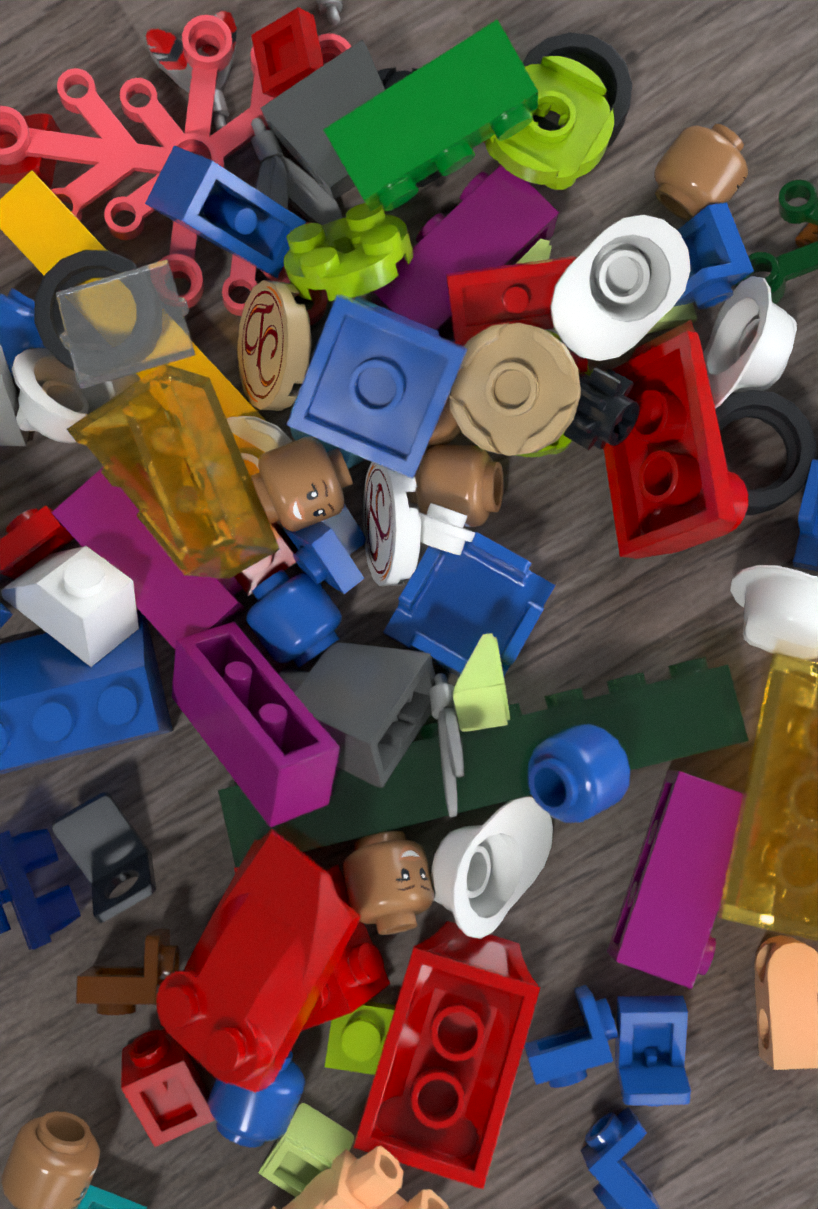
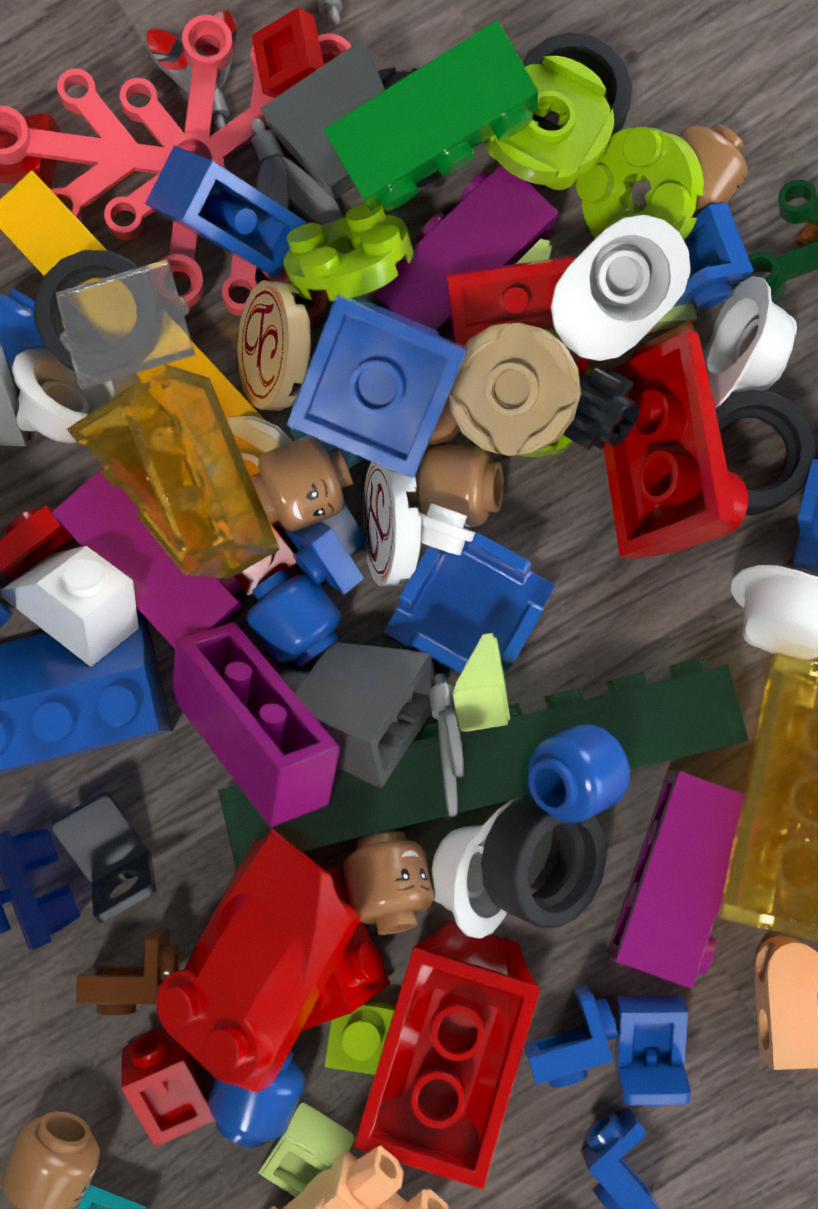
(508, 860): none -> black tyre
(639, 156): none -> lime plate

